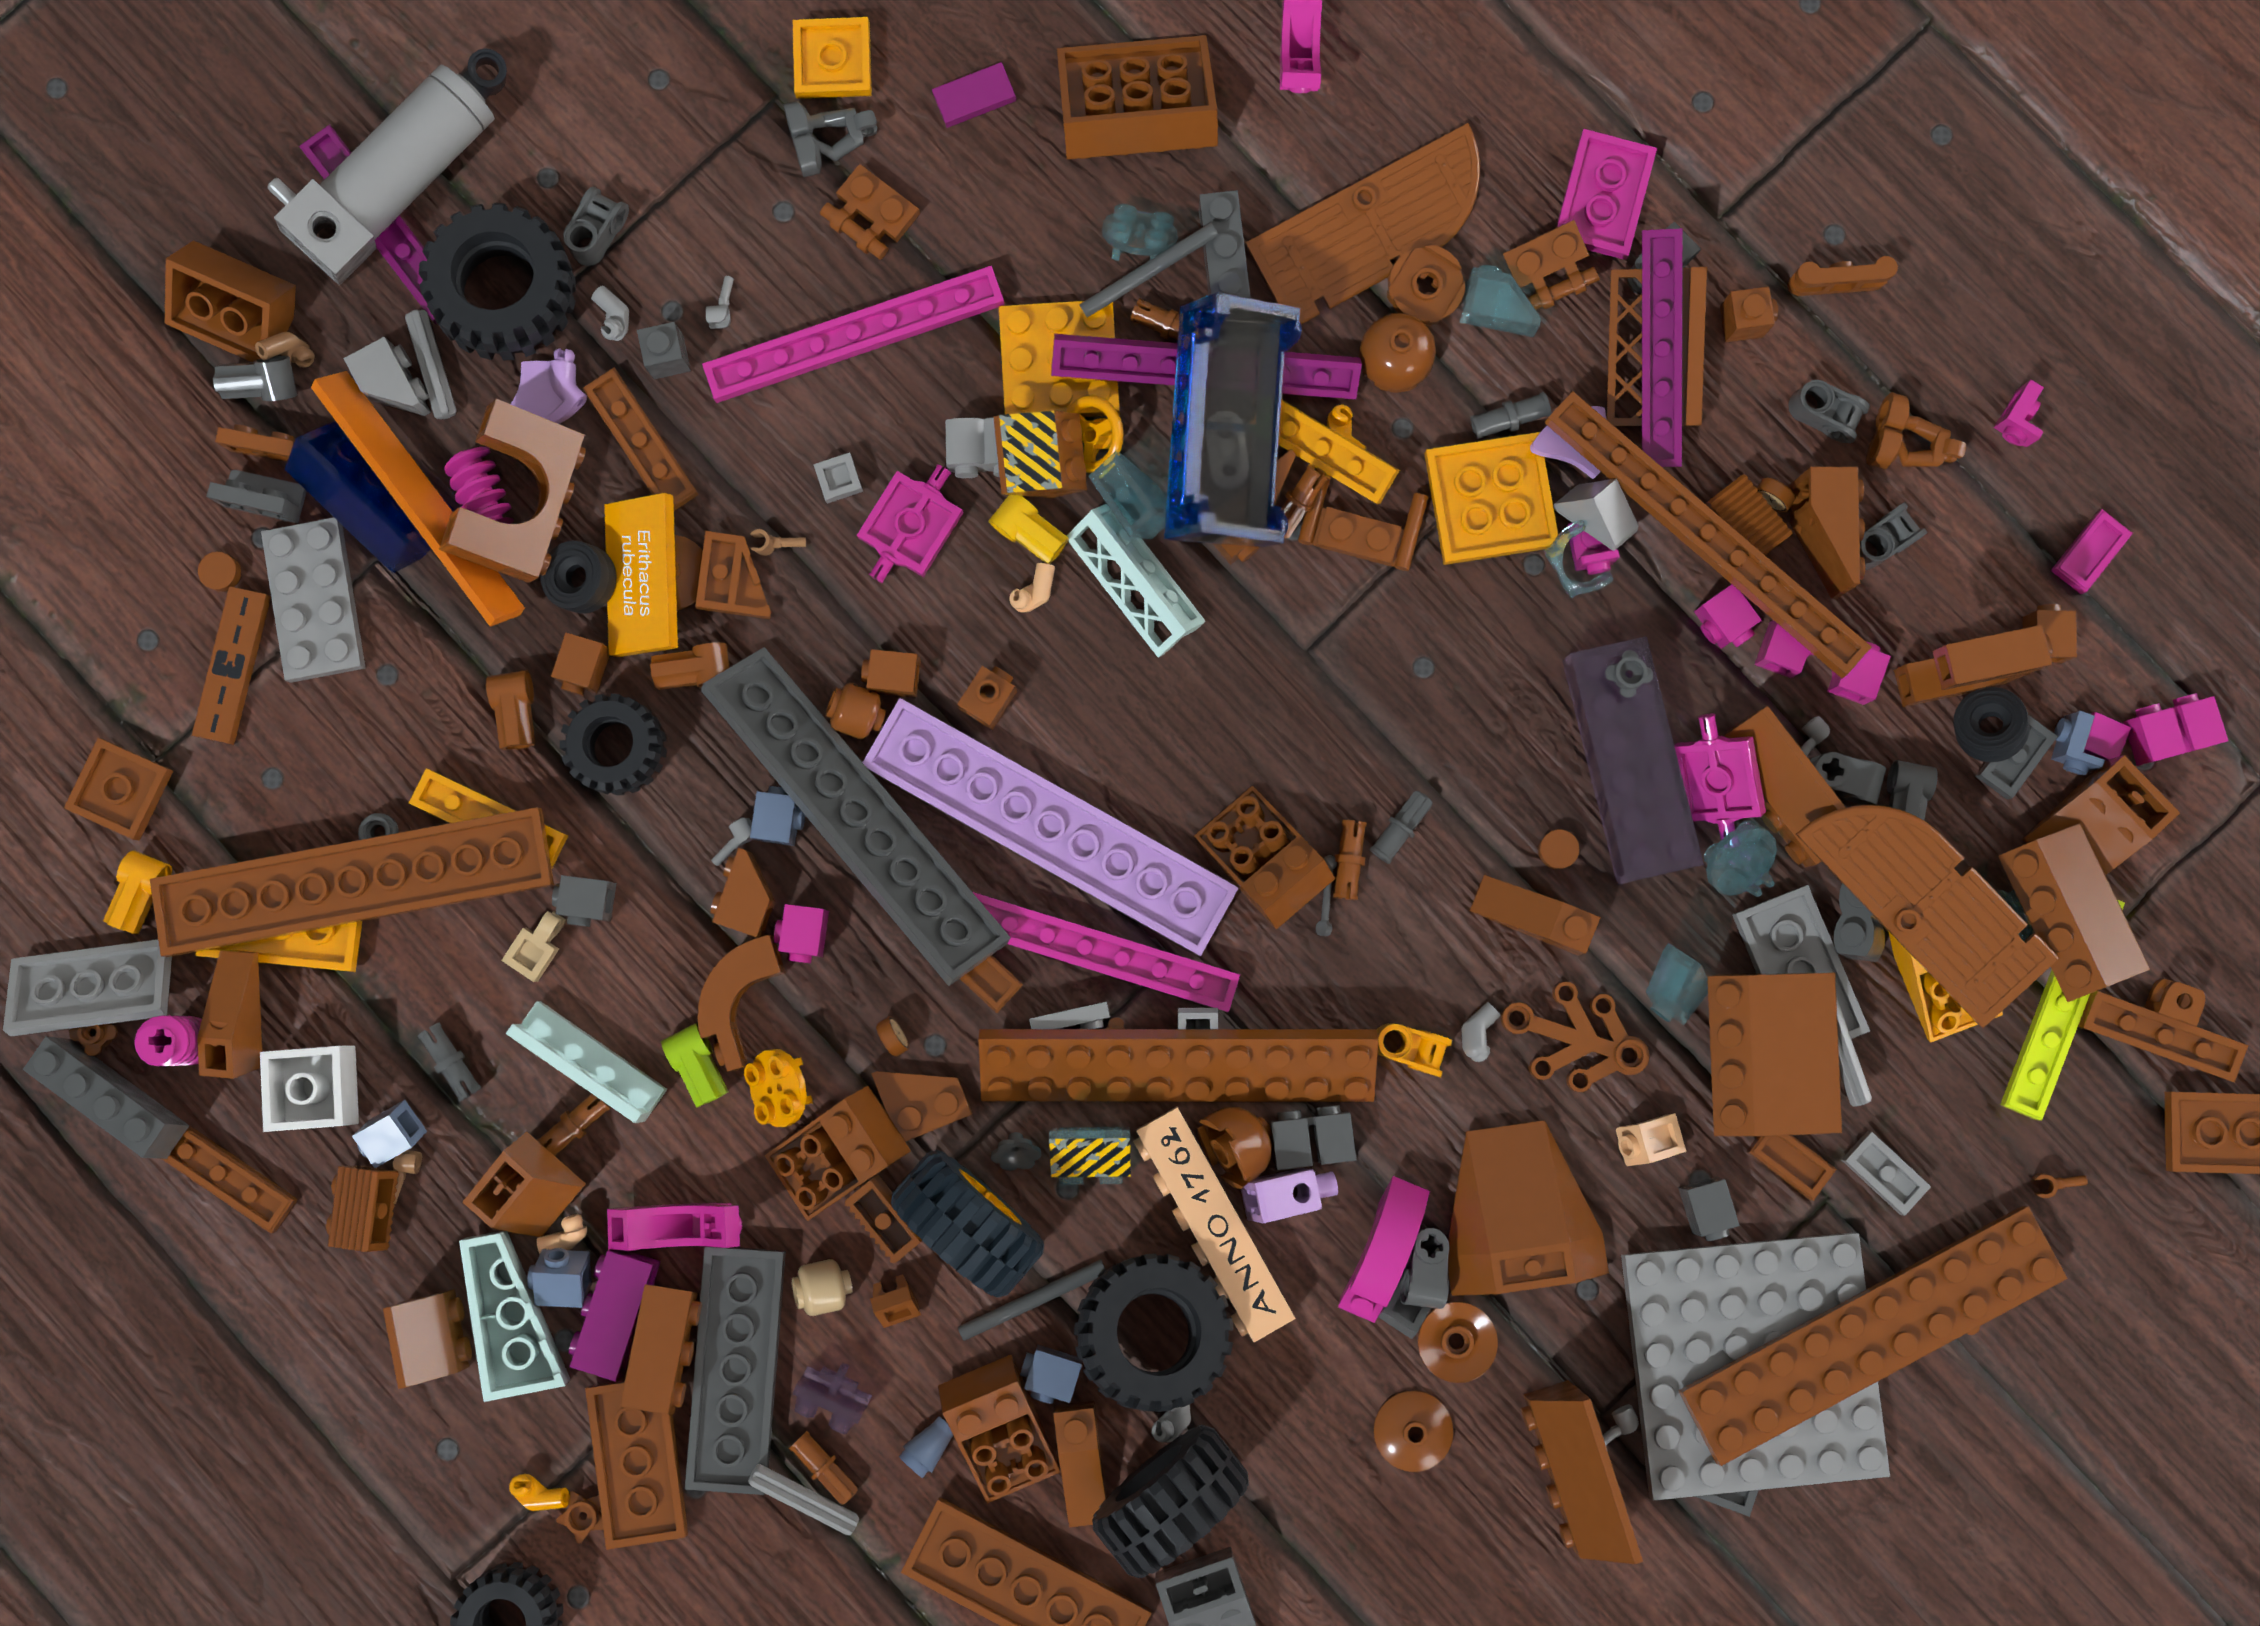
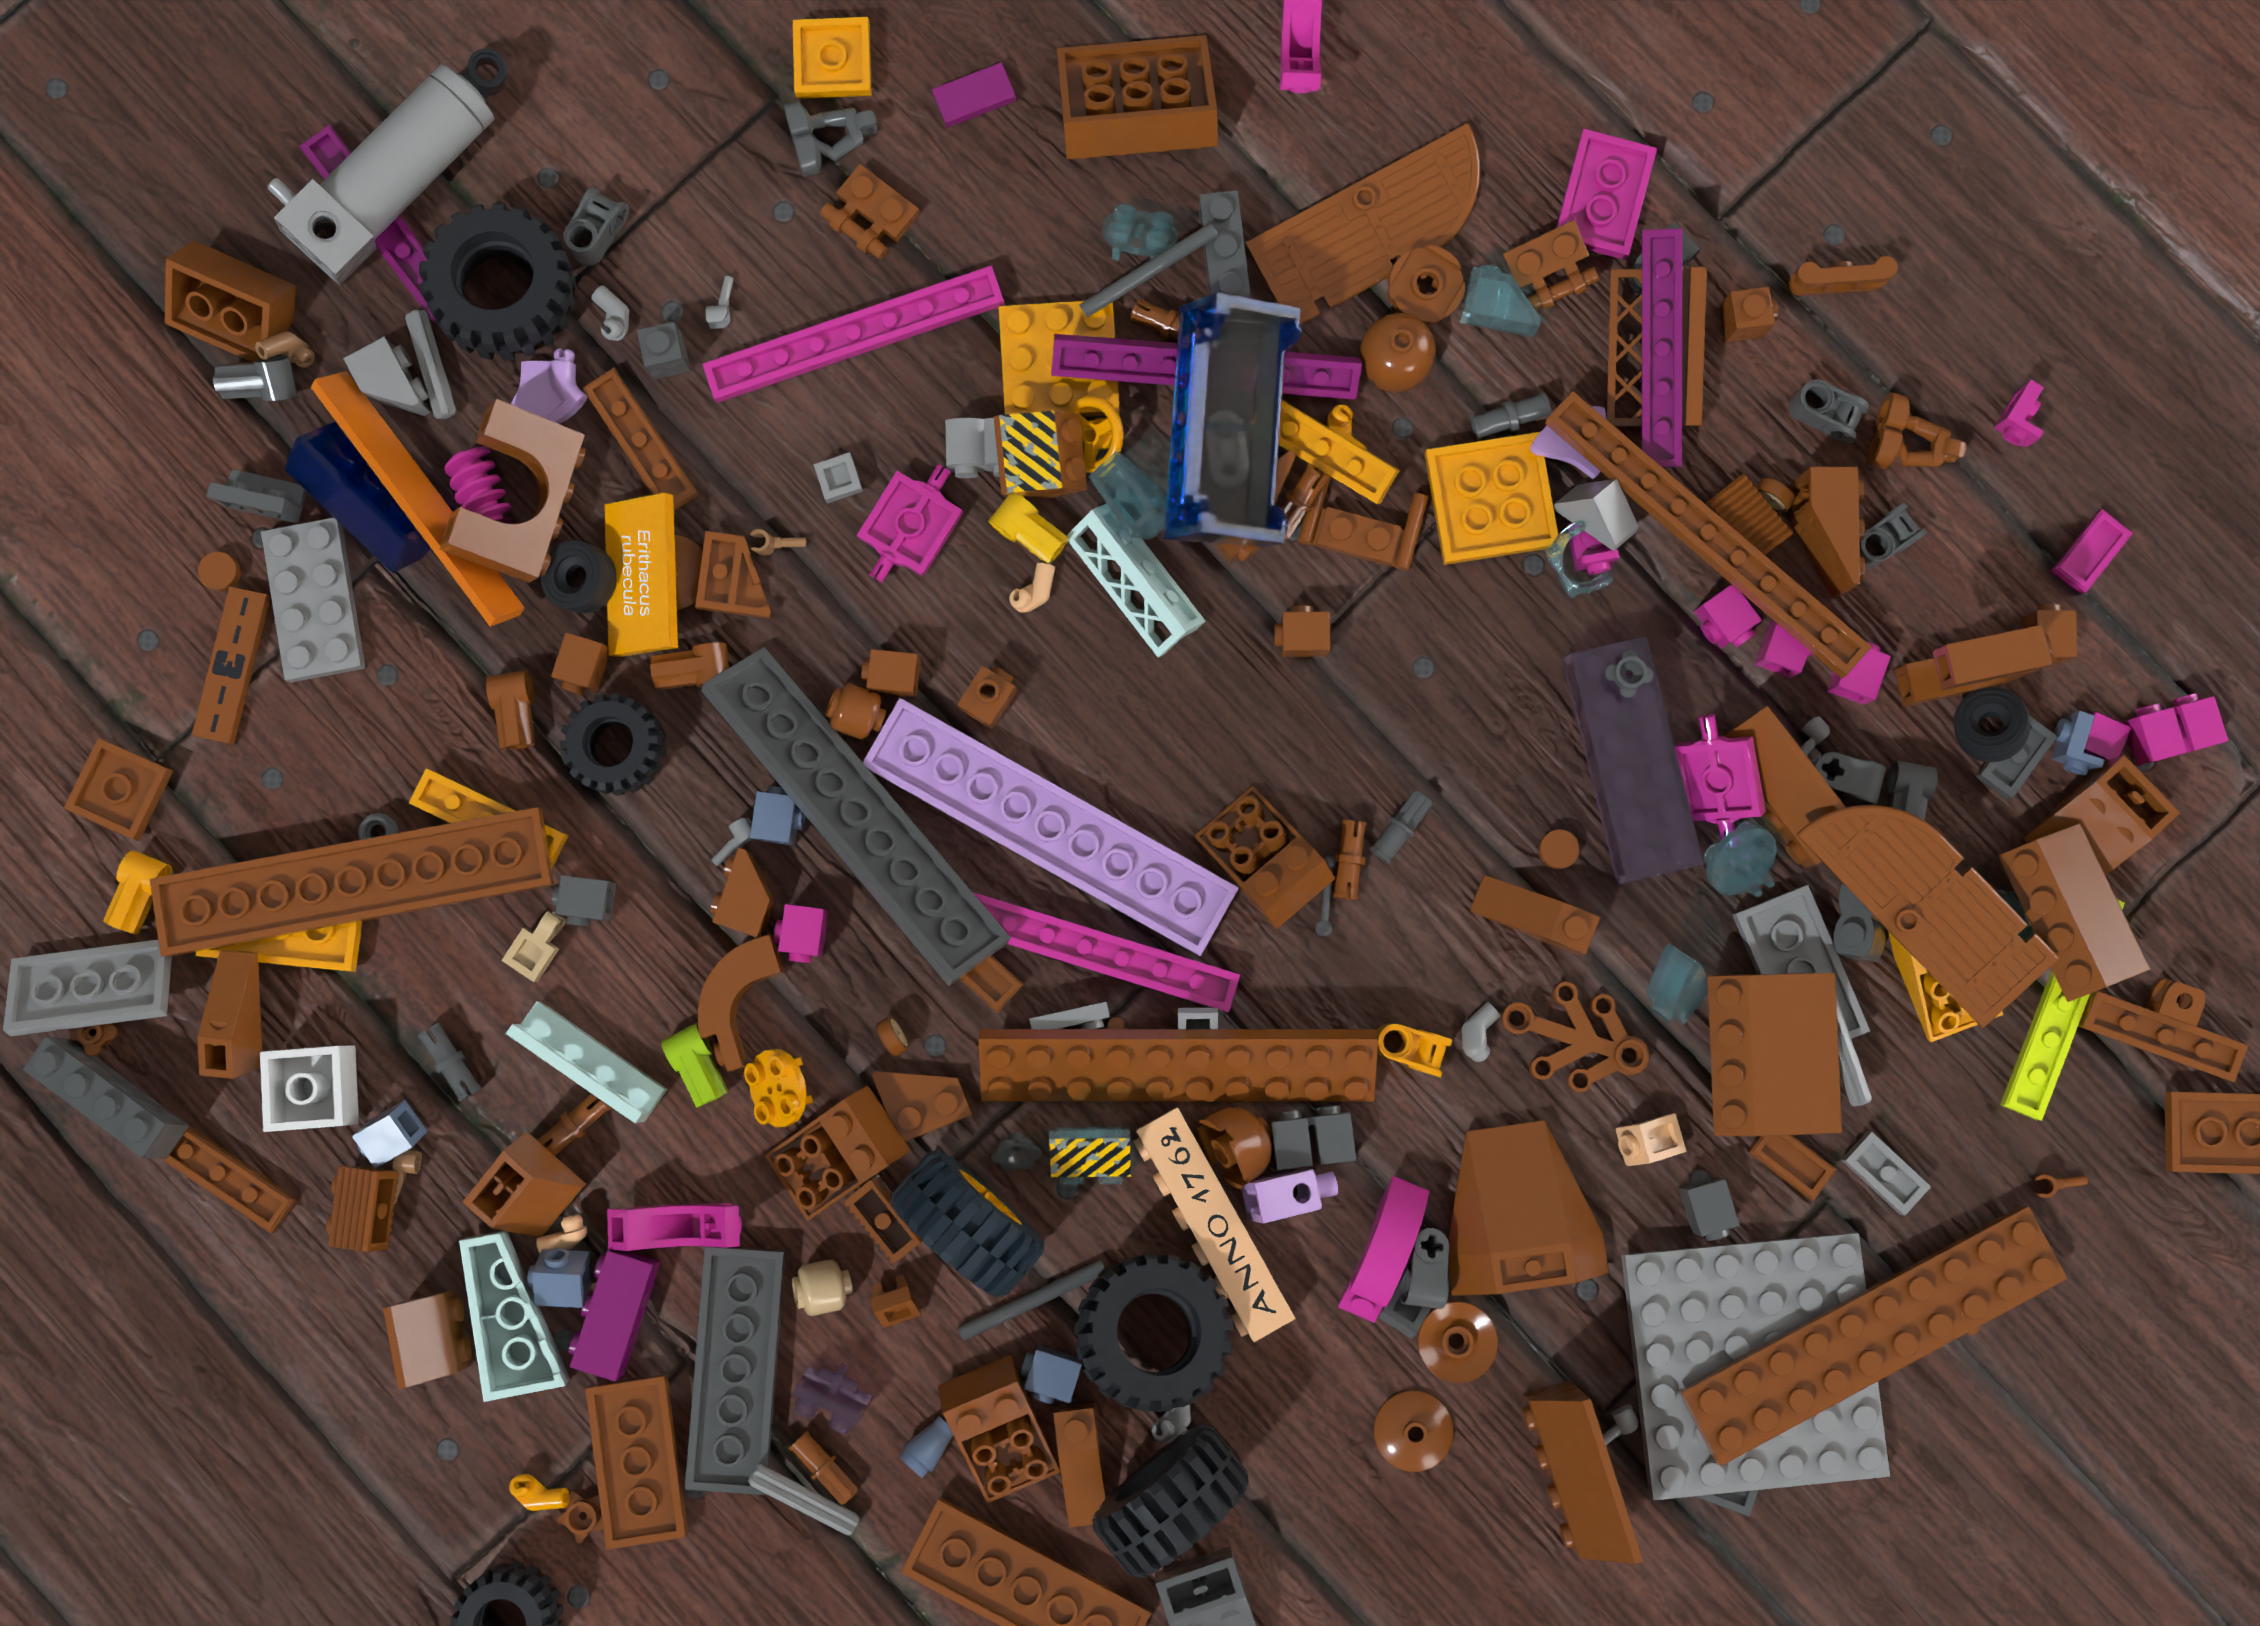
(168, 1040): dark pink piece -> none
(247, 441): dark orange plate -> none
(661, 1350): dark orange brick -> none
(1303, 632): none -> dark orange brick

